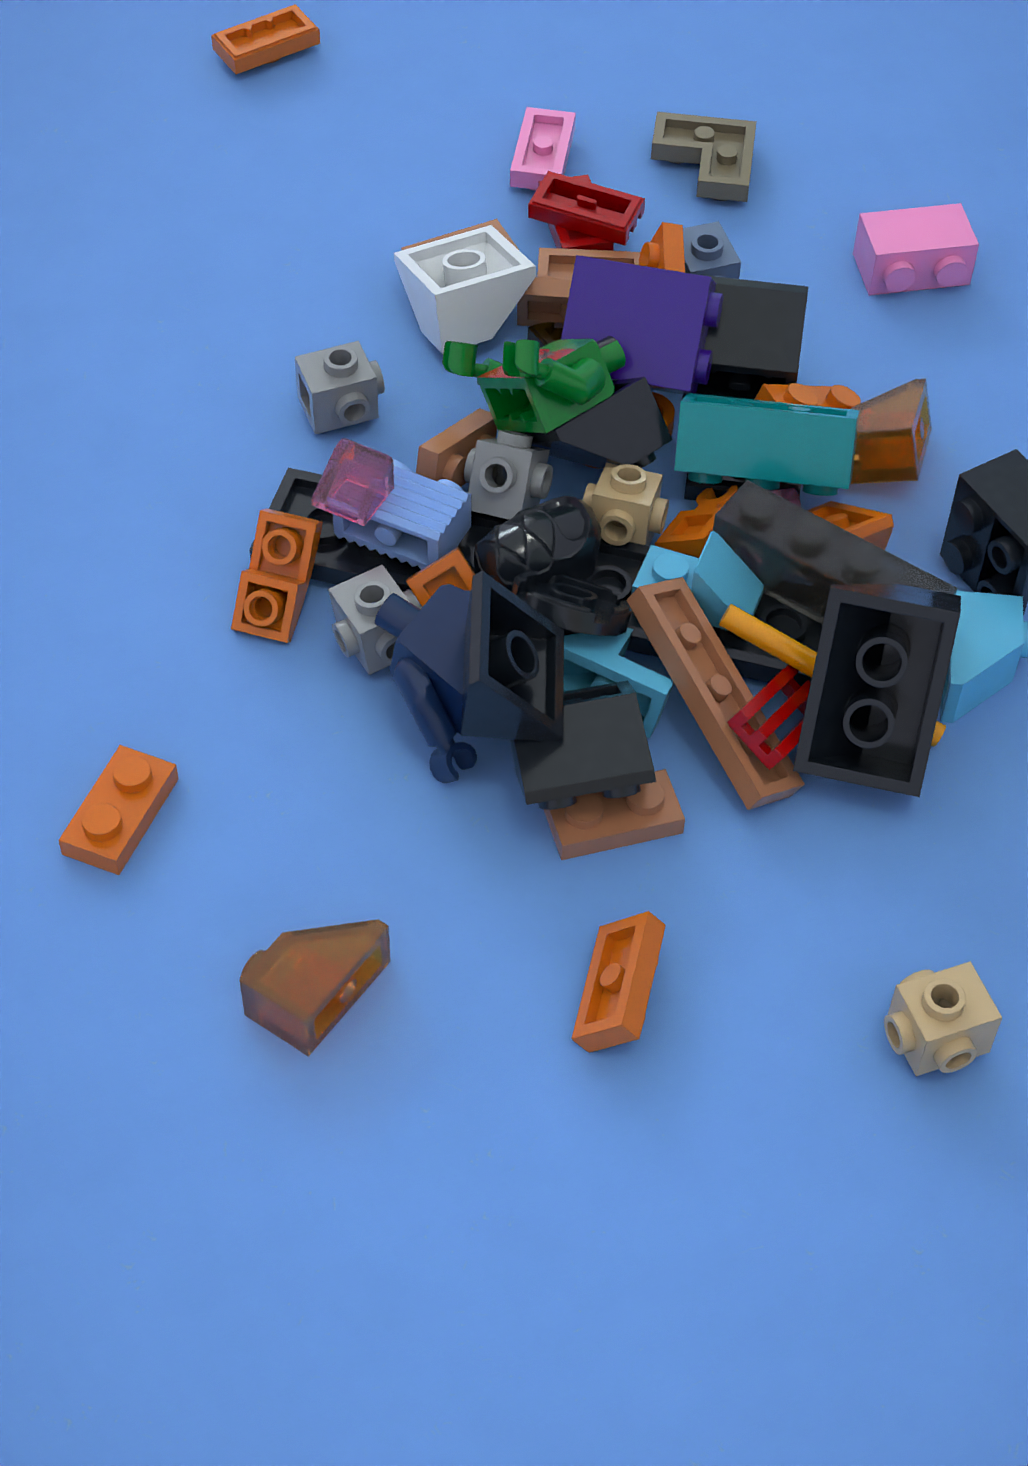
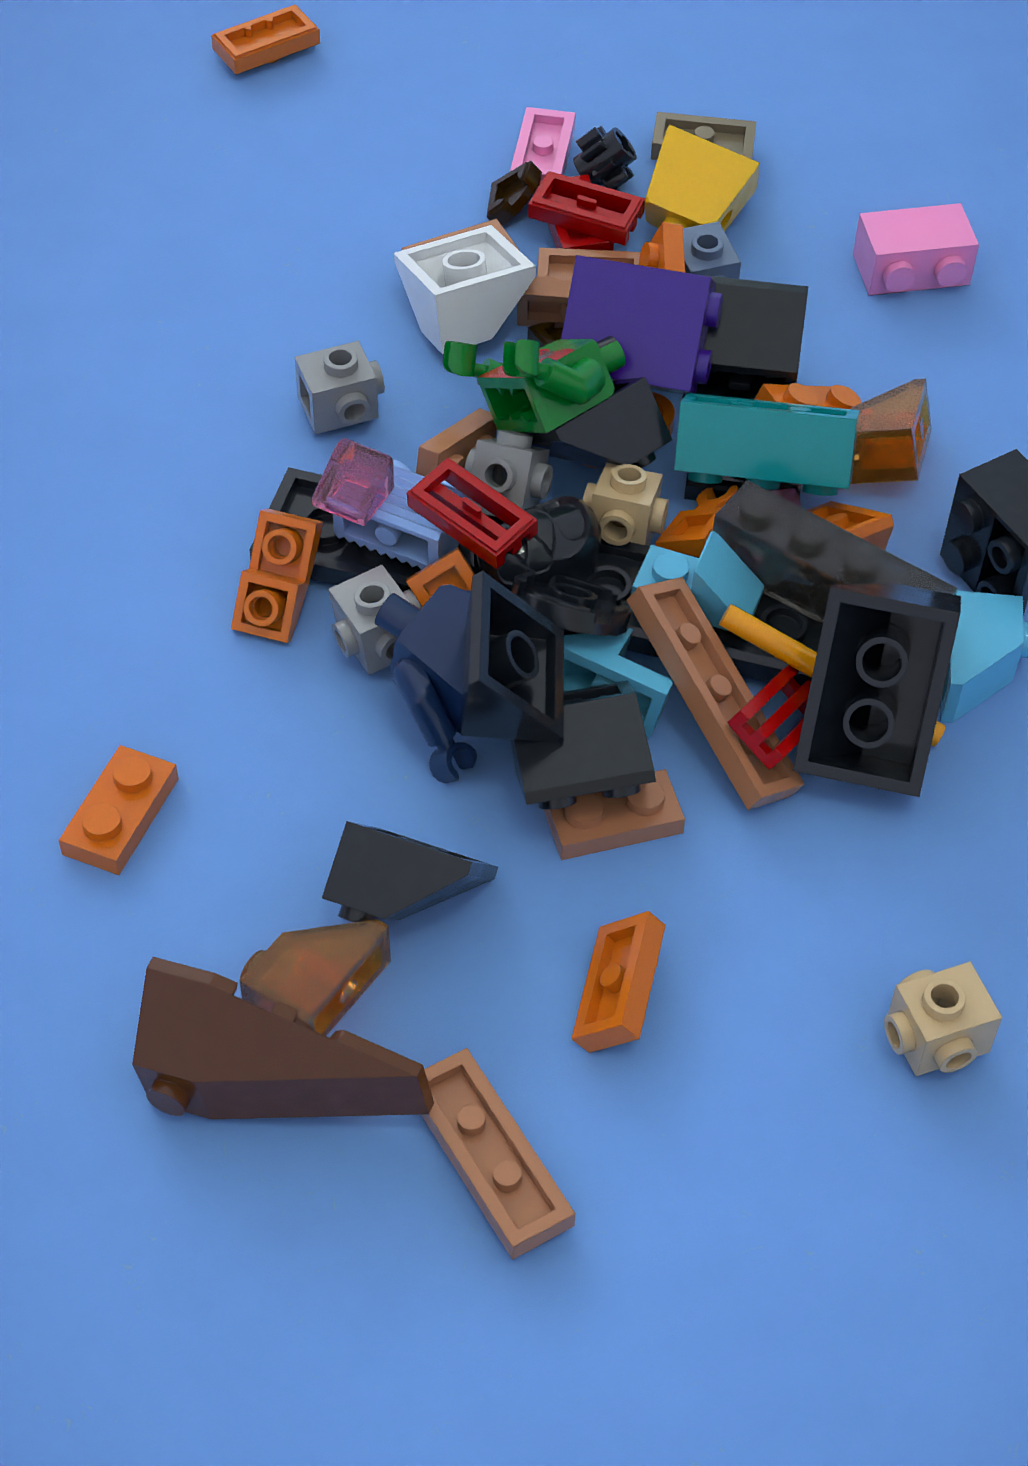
(235, 1060): none -> reddish brown wedge
(396, 875): none -> black slope
(464, 518): none -> red tile
(494, 1156): none -> nougat plate
(512, 192): none -> dark brown tile
(605, 157): none -> black gear
(698, 182): none -> yellow torso

